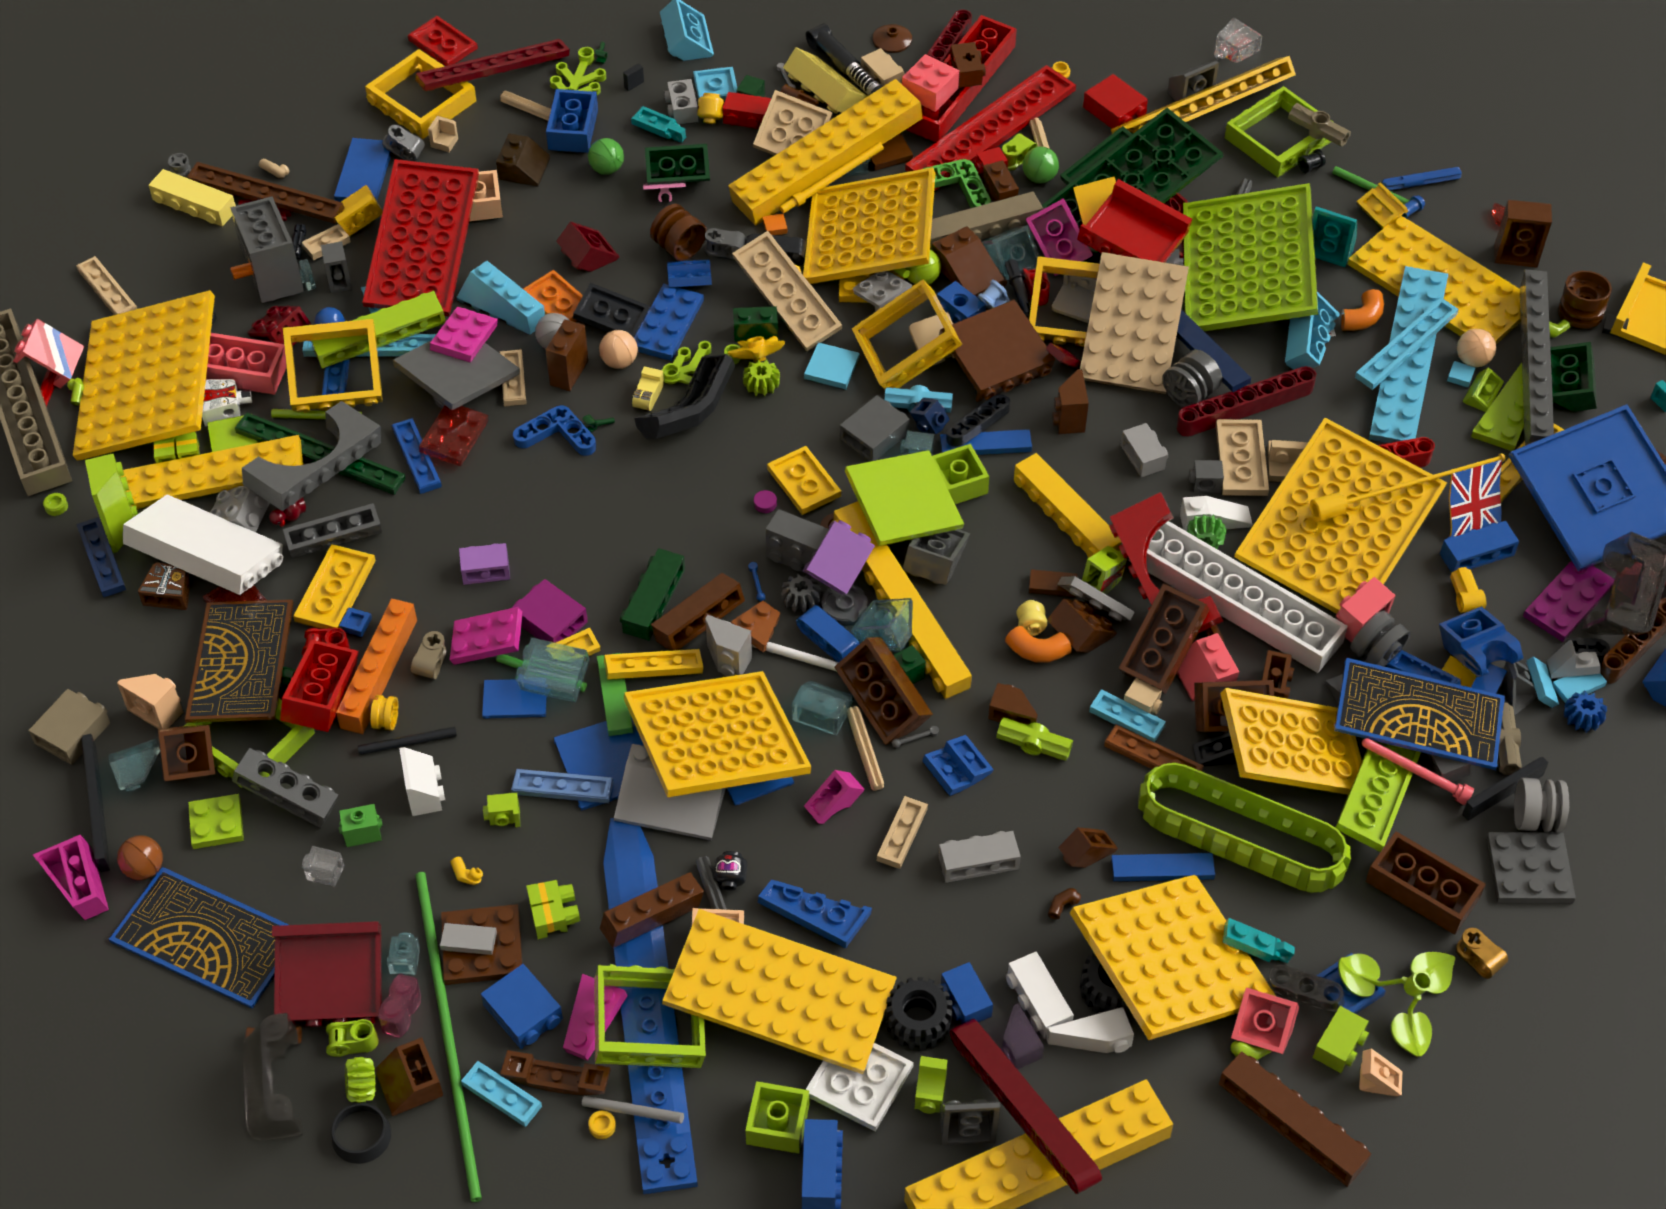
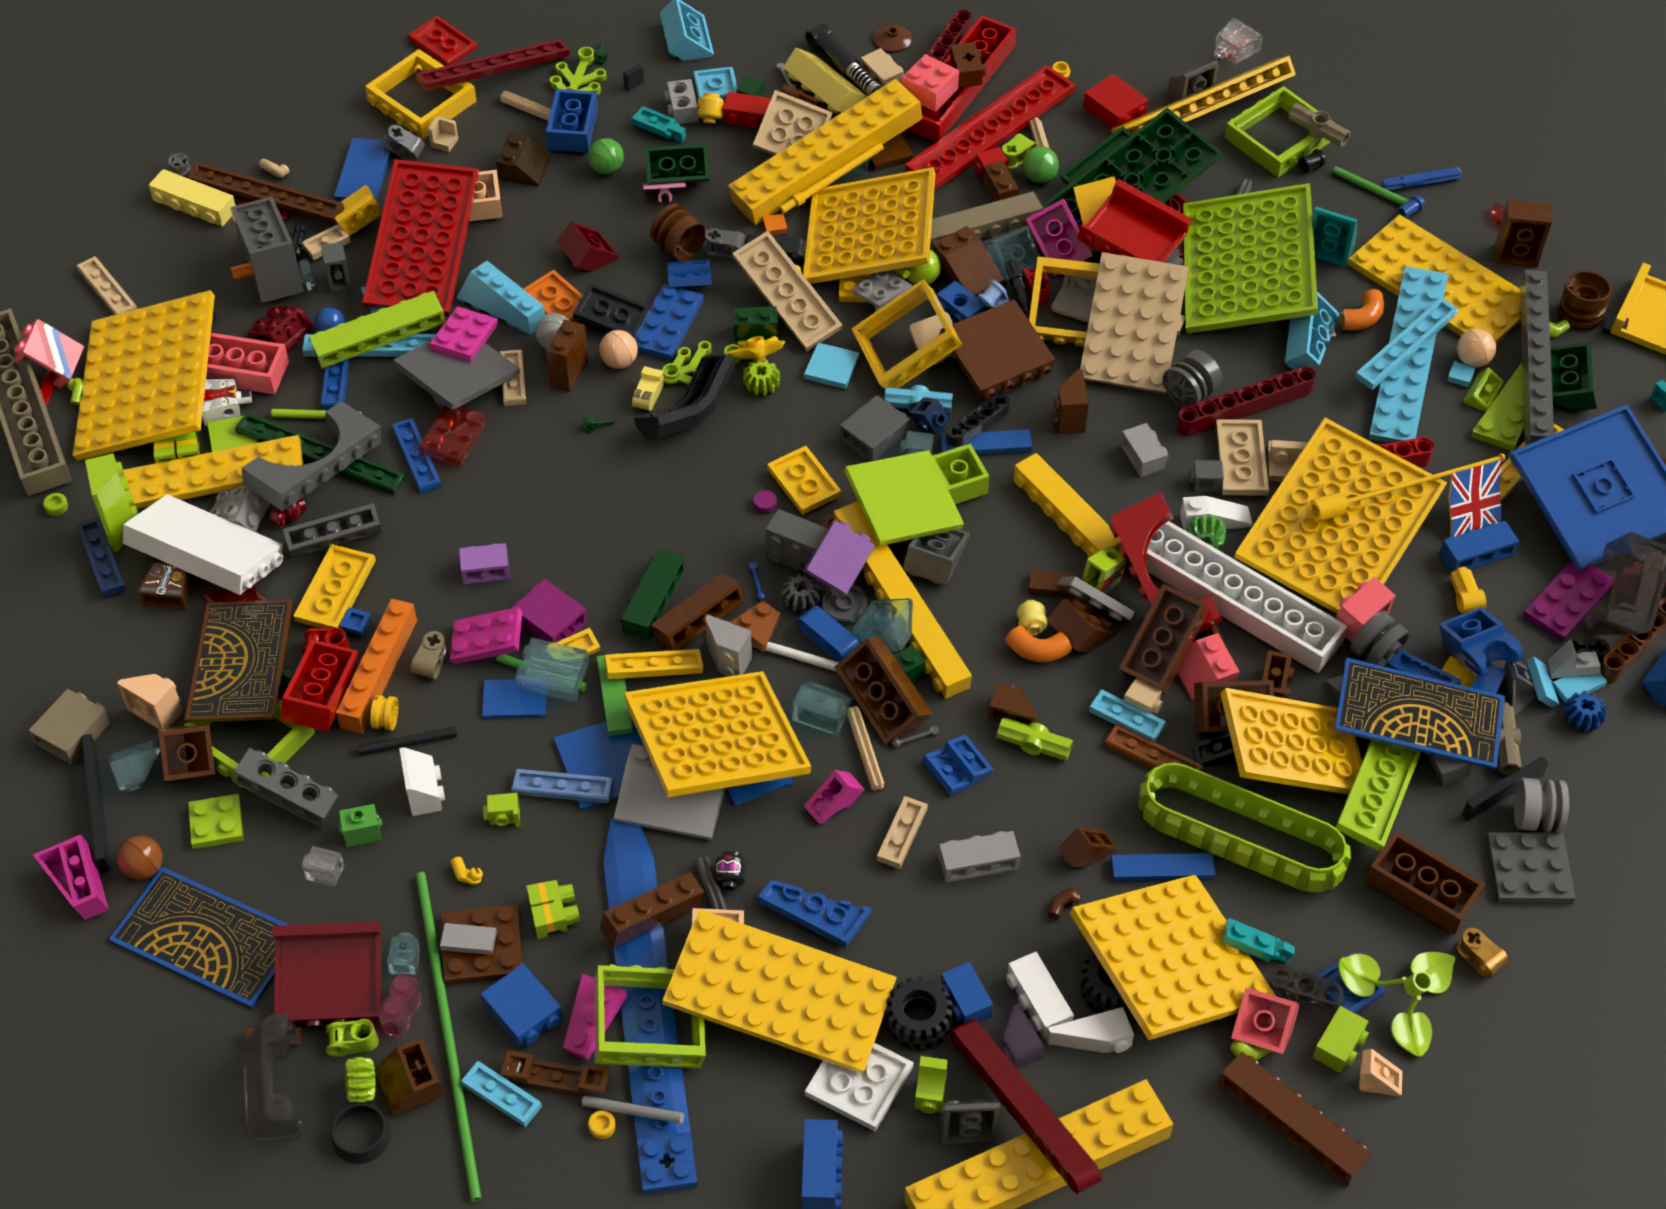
(330, 331): yellow window -> none
(554, 425): blue beam -> none
(777, 1117): lime brick -> none
(959, 176): bright green beam -> none
(1064, 356): dark red tile -> none
(1195, 338): dark blue tile -> none
(1382, 206): yellow plate -> none
(1459, 792): coral piece -> none

